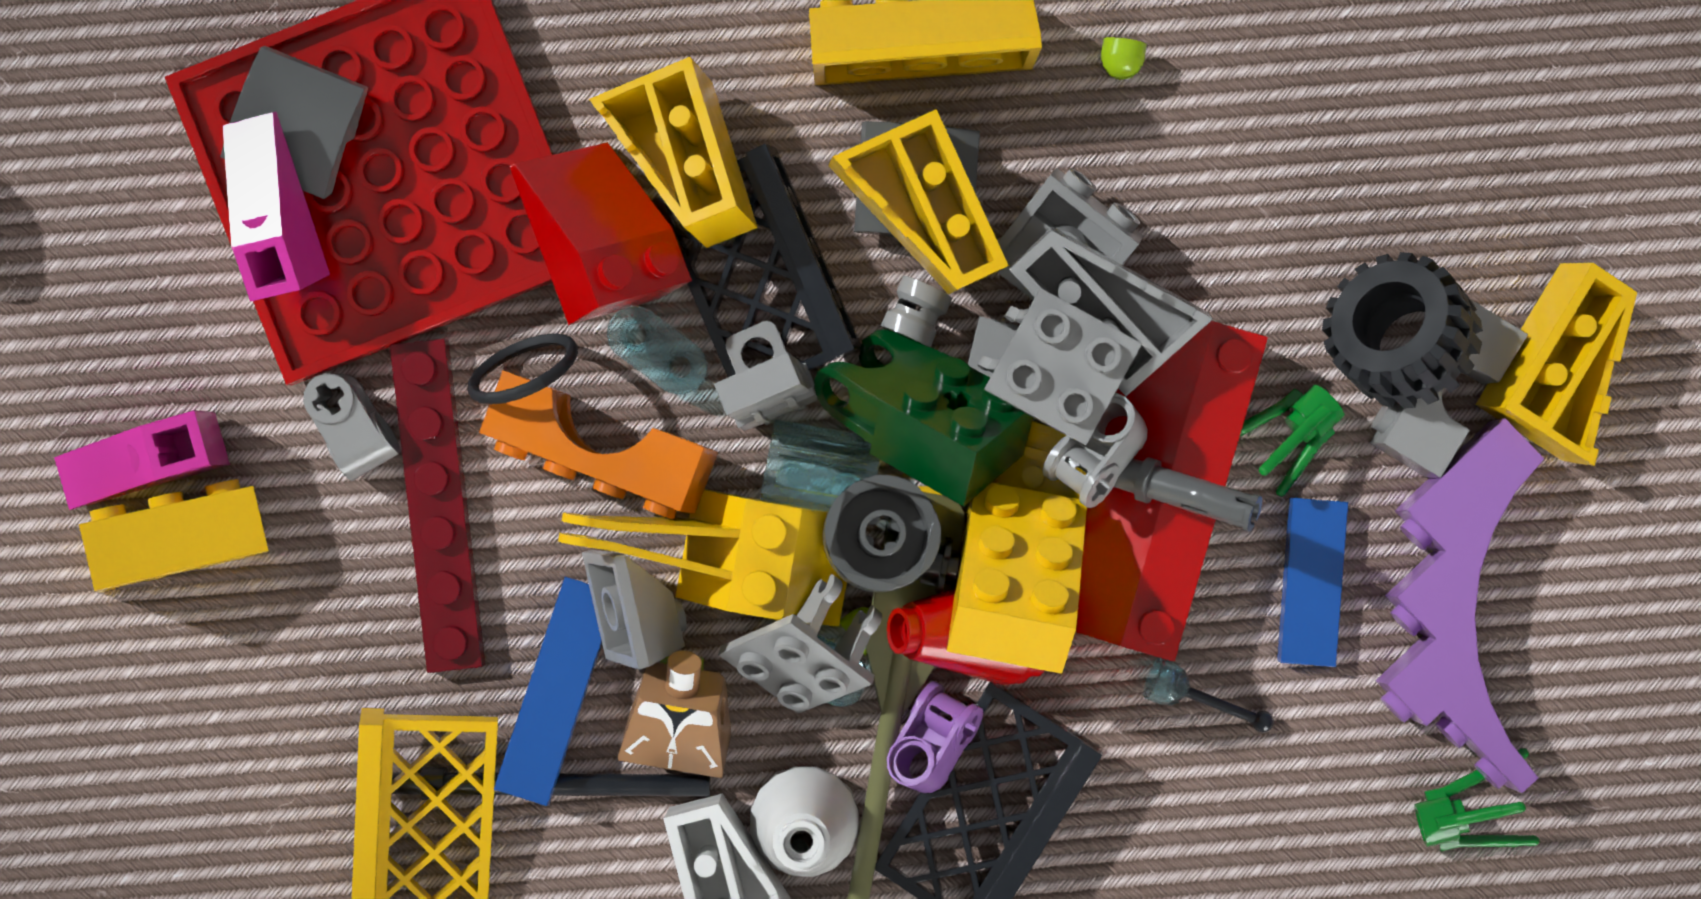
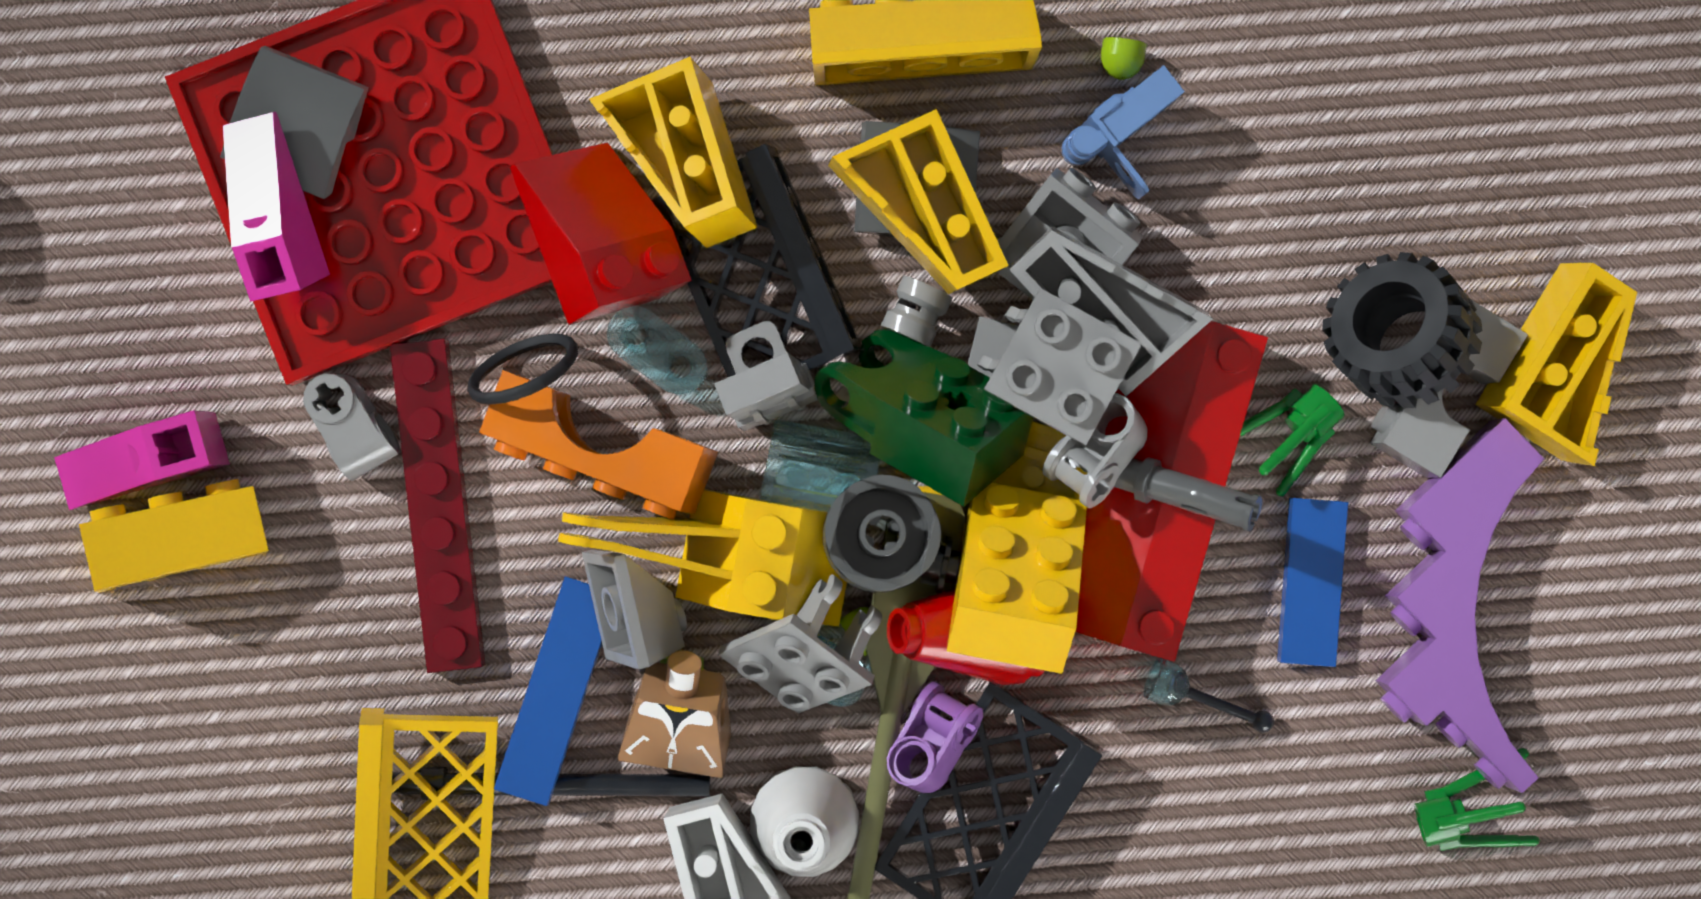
(1117, 121): none -> medium blue piece

